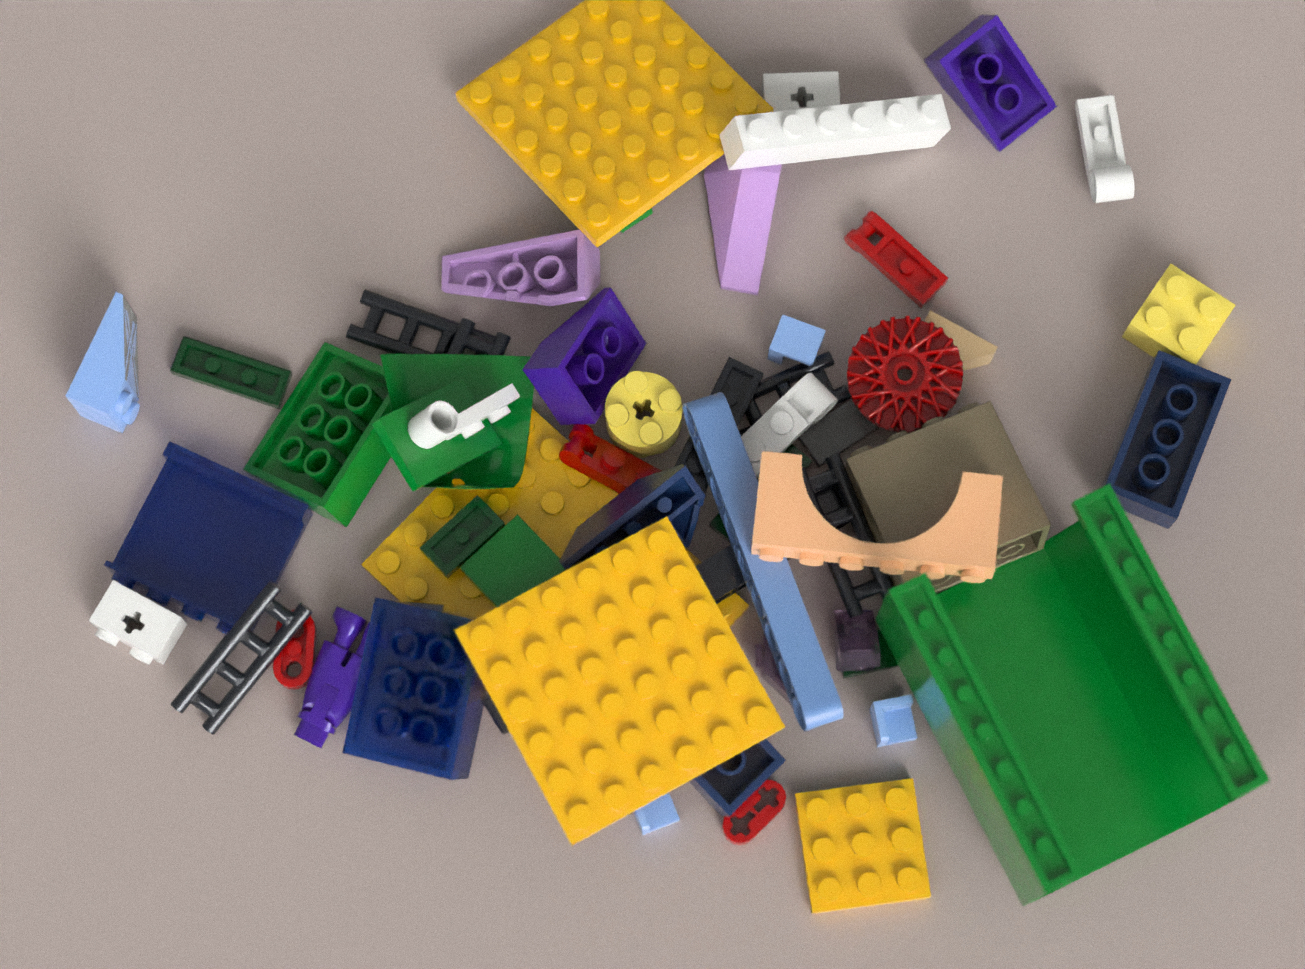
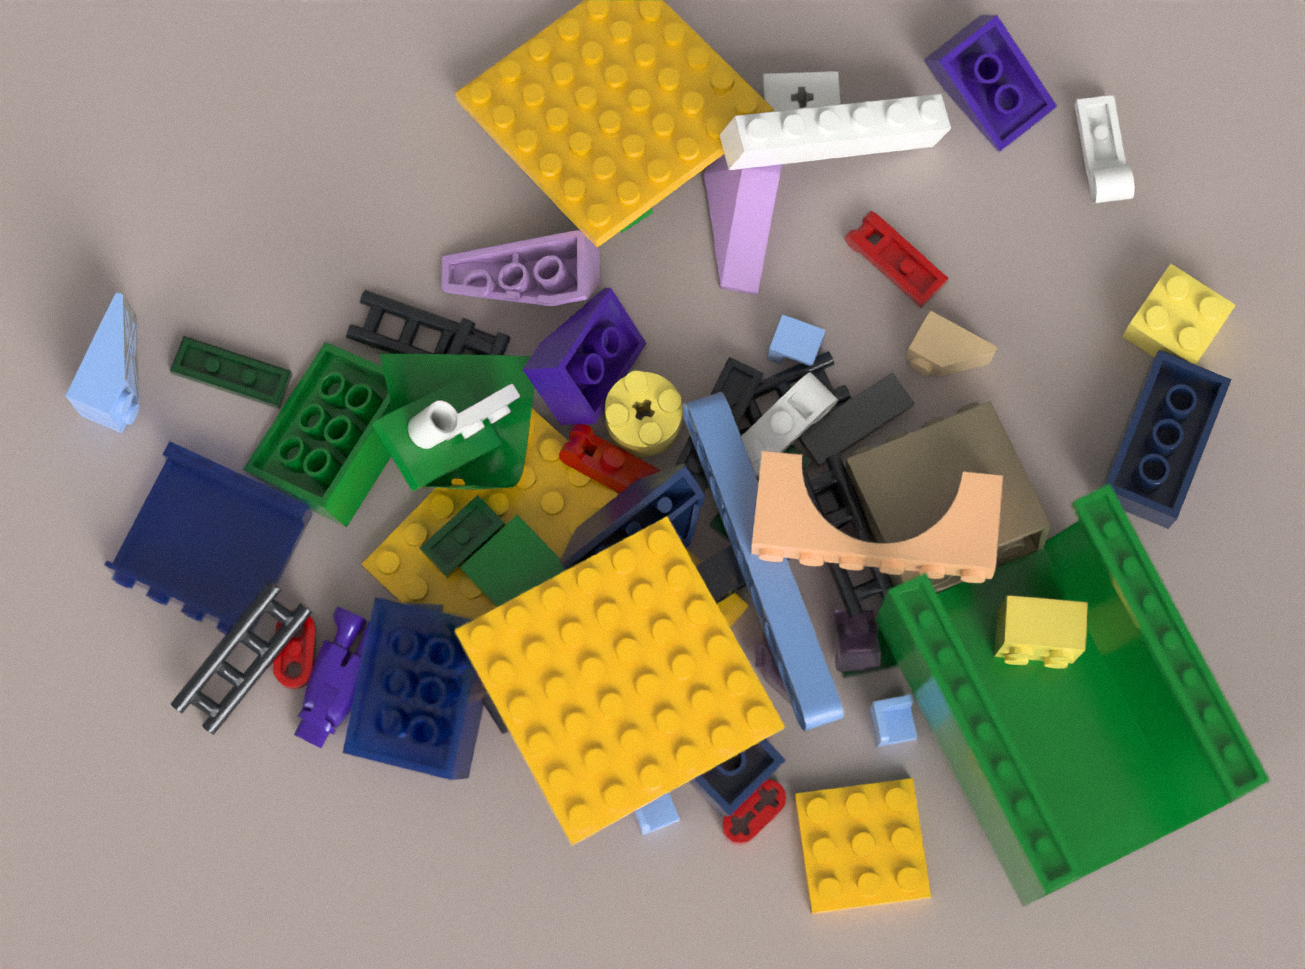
(124, 605): white brick -> none
(898, 346): red wheel -> none
(1040, 631): none -> light yellow brick

